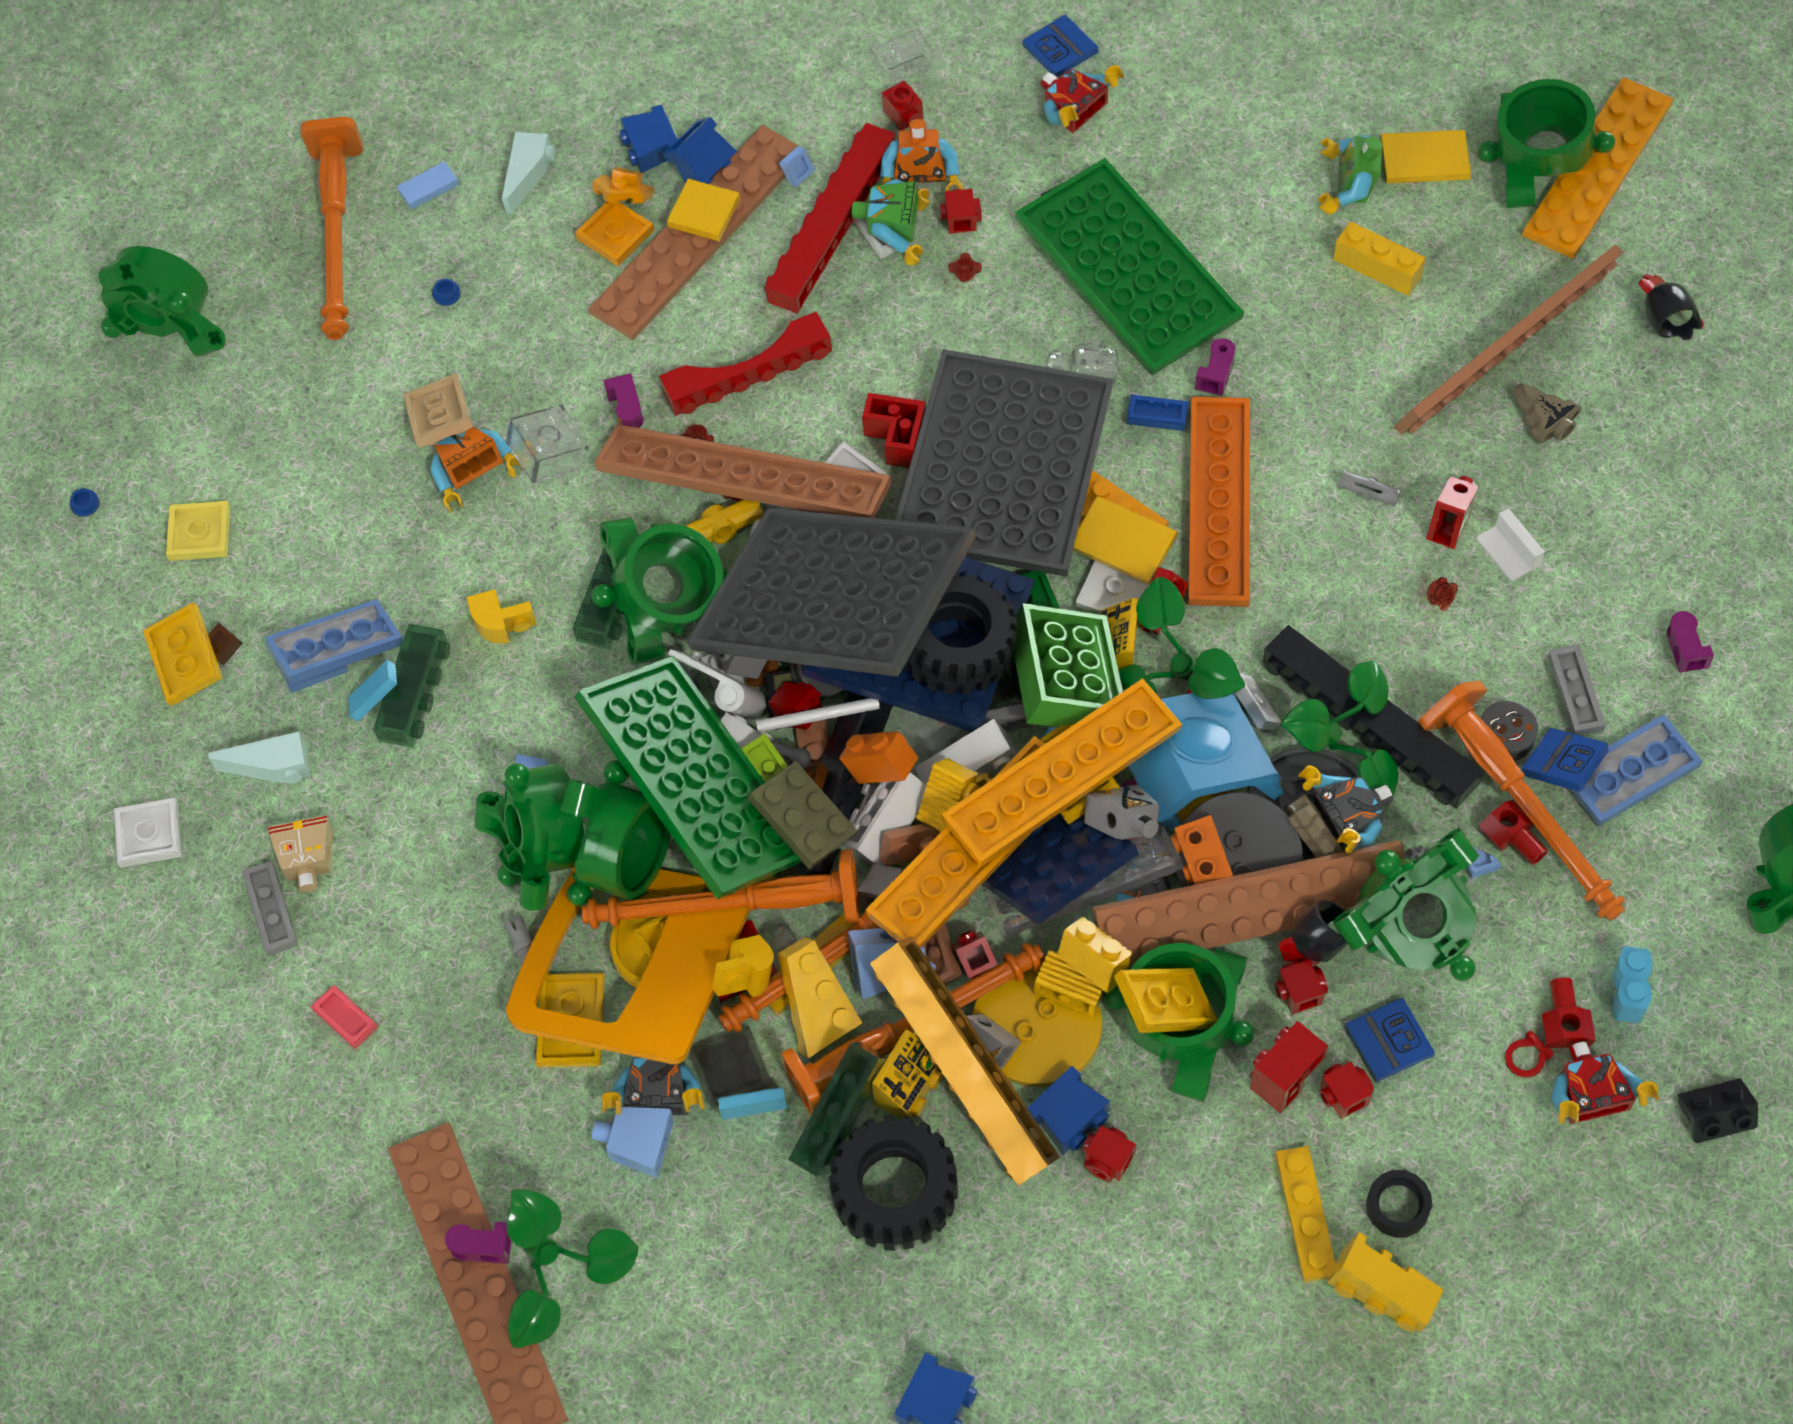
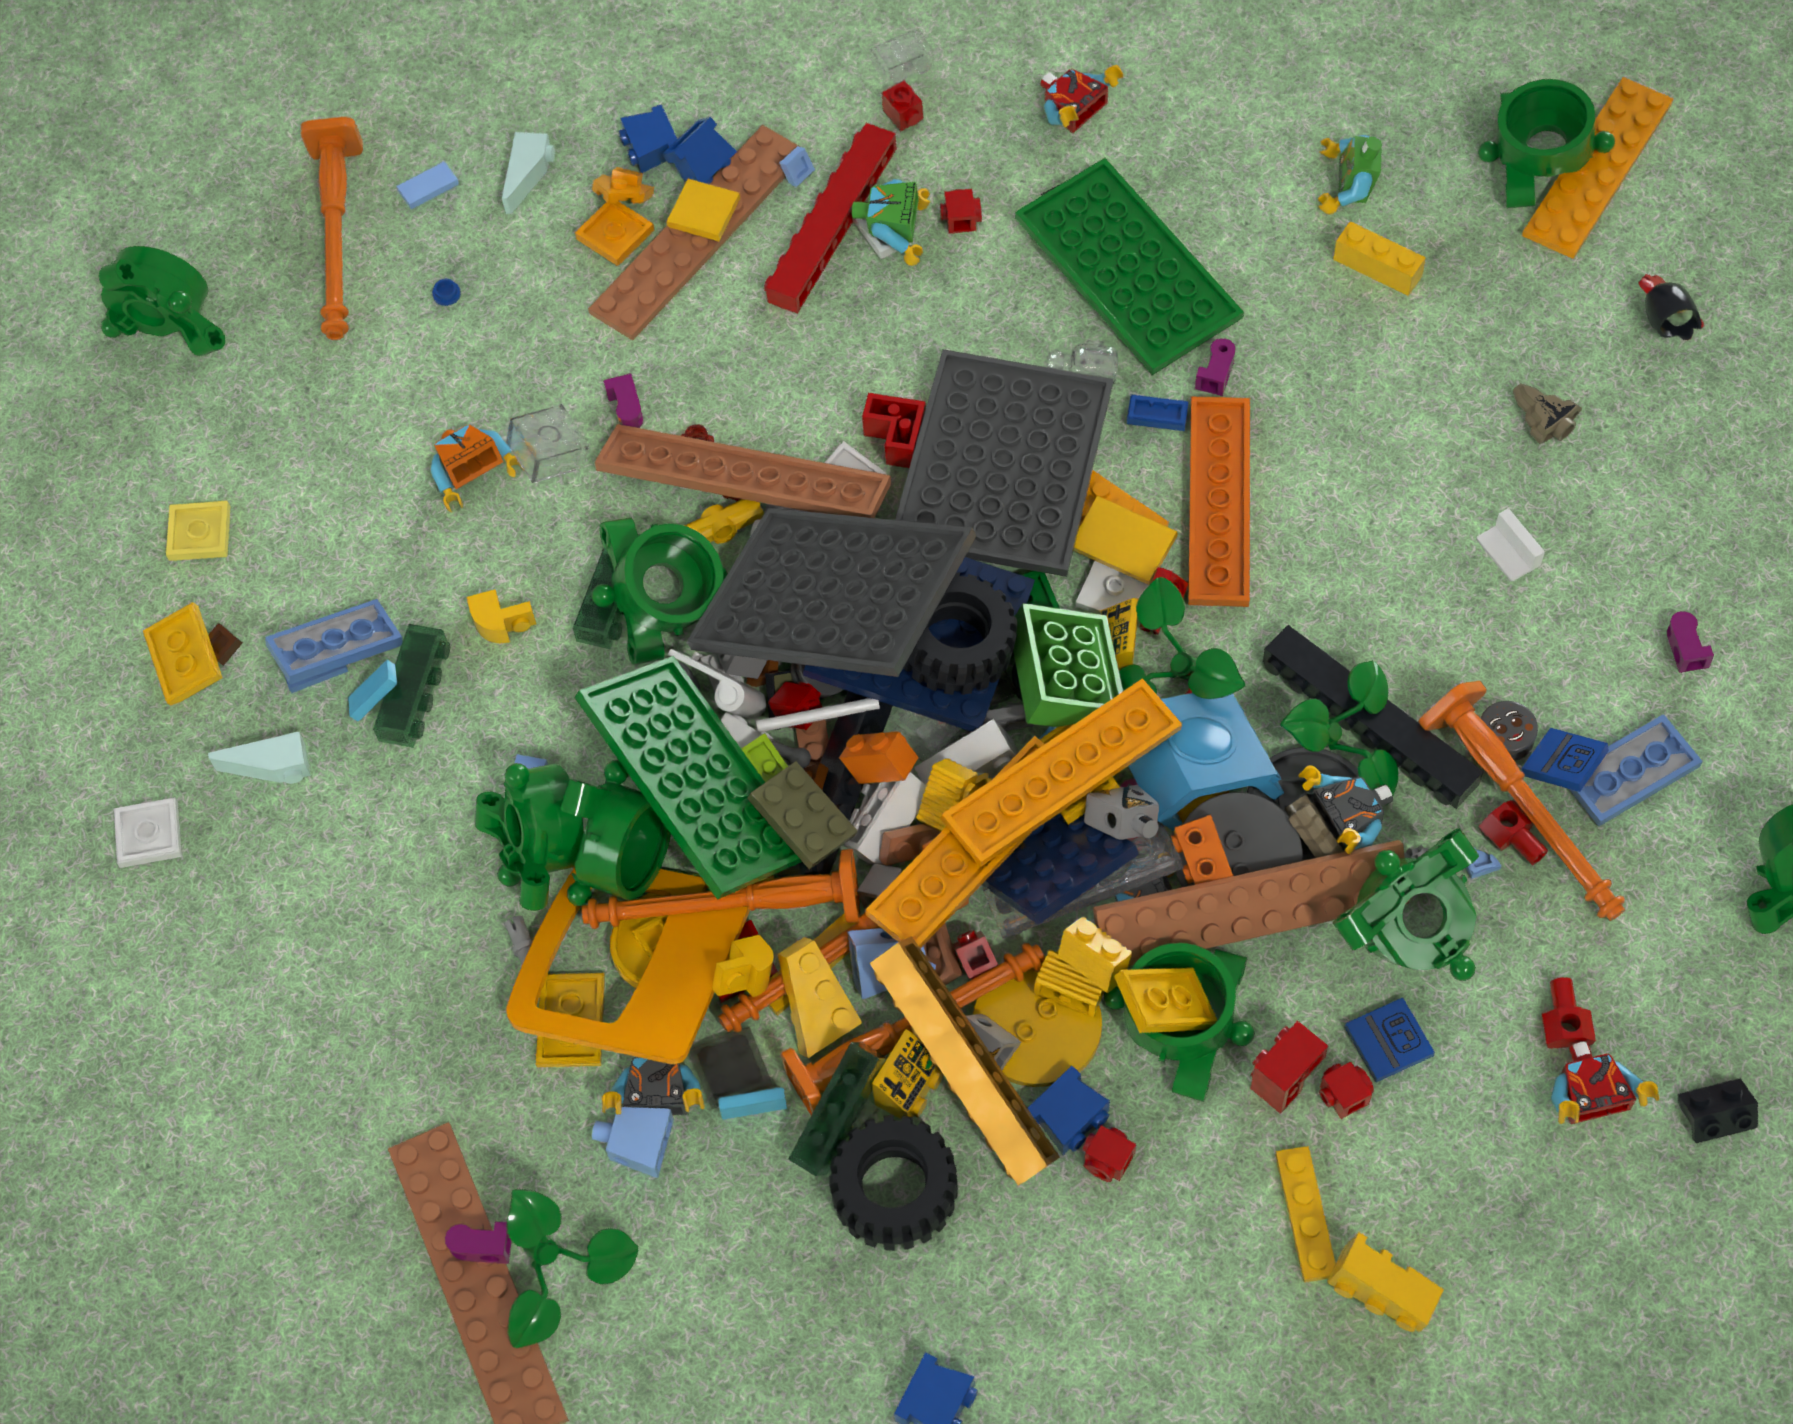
(84, 502): blue plate -> none
(270, 908): light grey plate -> none
(303, 850): tan torso -> none
(344, 1017): coral tile -> none
(438, 411): tan plate -> none
(695, 386): red arch -> none
(781, 935): clear plate -> none
(920, 157): torso -> none
(968, 273): clear red plate -> none
(1060, 46): blue tile -> none
(1259, 710): white plate -> none
(1301, 985): red brick -> none
(1313, 936): black piece -> none
(1389, 494): light grey pin -> none
(1391, 1227): black tyre -> none
(1425, 156): yellow tile -> none
(1442, 593): clear red plate -> none
(1459, 499): red torso -> none
(1509, 342): nougat plate -> none
(1530, 1040): red piece -> none
(1576, 690): light grey plate -> none
(1632, 984): medium azure brick -> none

